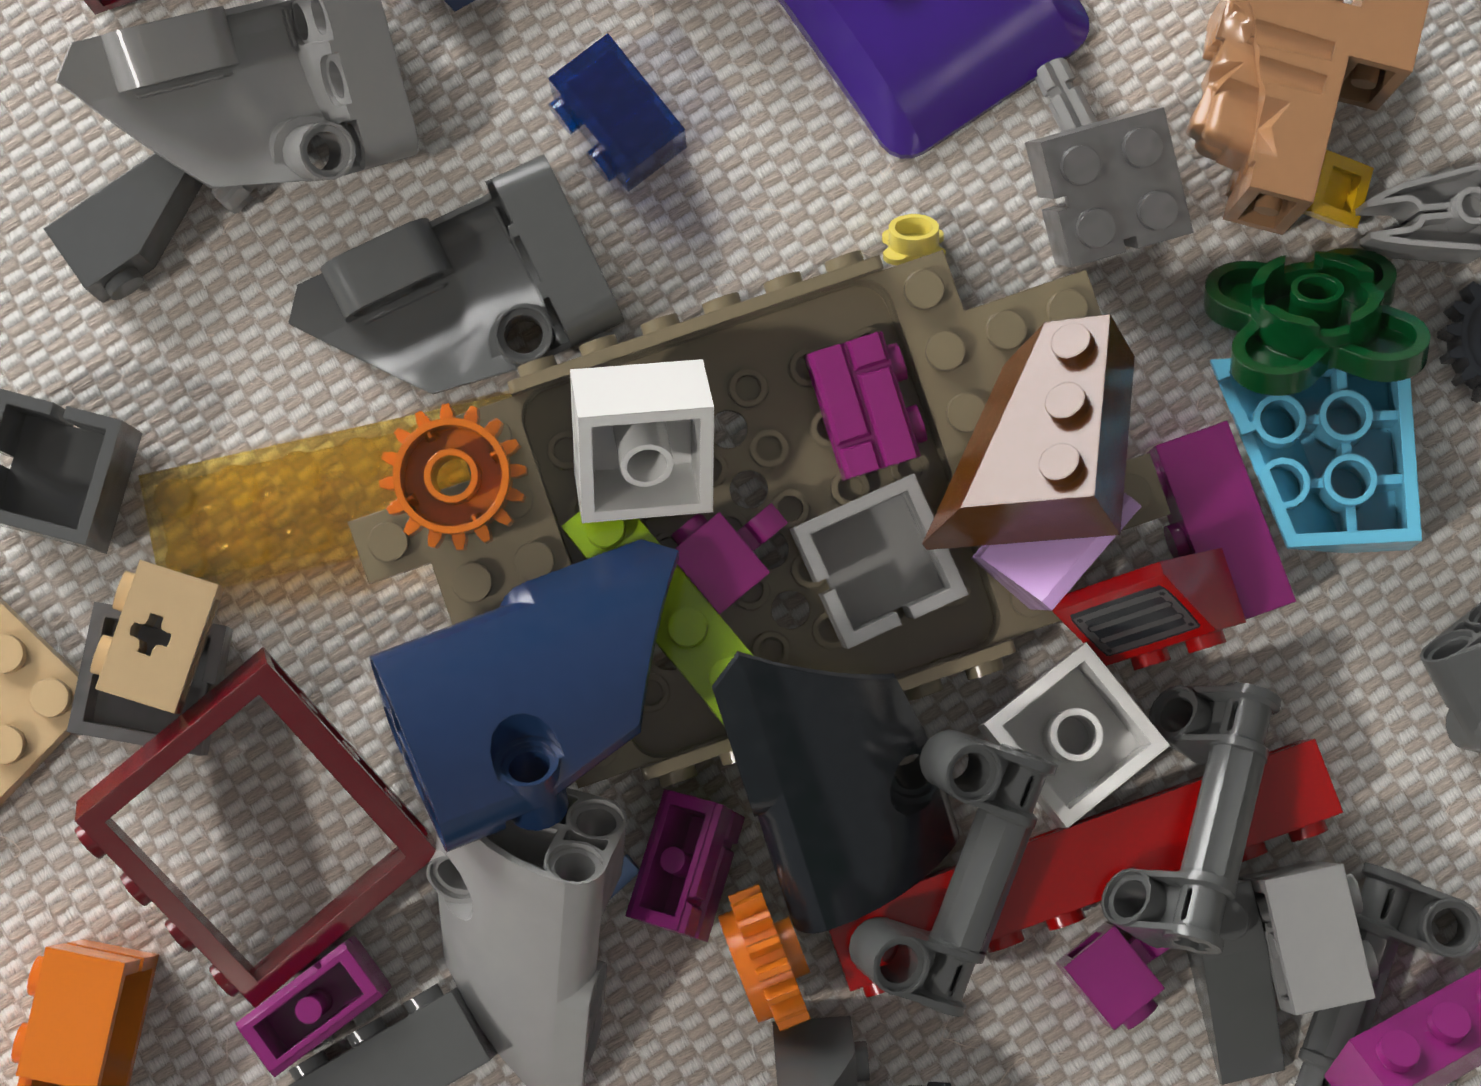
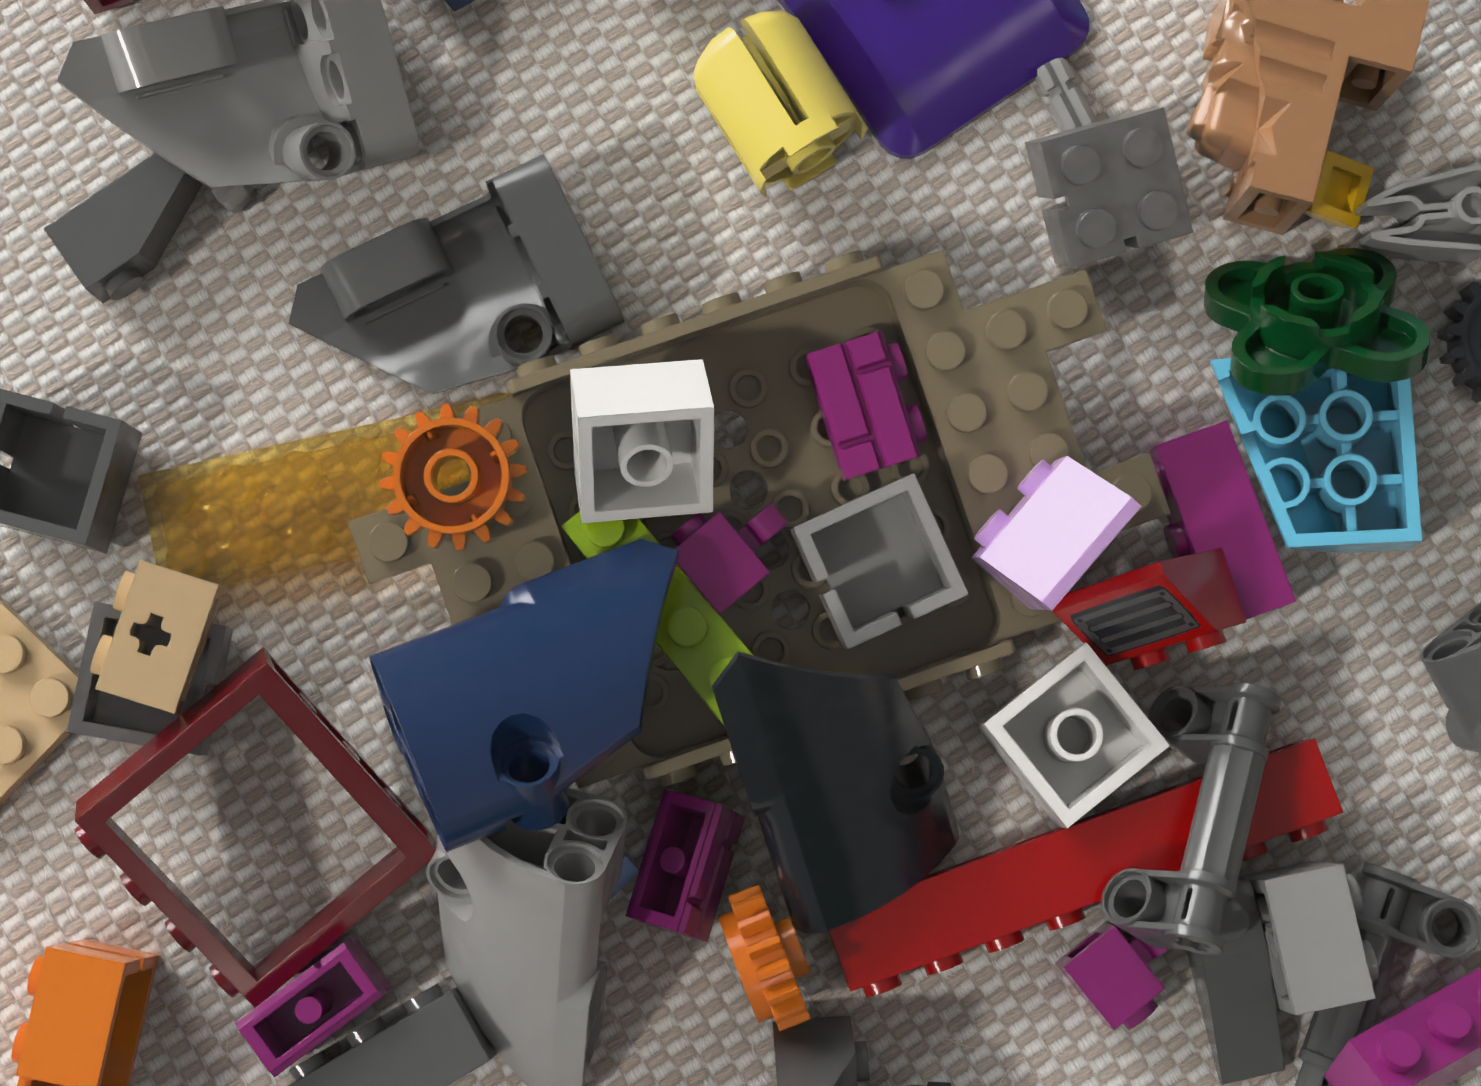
(616, 113): clear blue brick -> none
(776, 100): none -> light yellow cylinder
(911, 238): light yellow plate -> none
(939, 963): dark grey piece -> none
(1047, 443): reddish brown wedge -> none

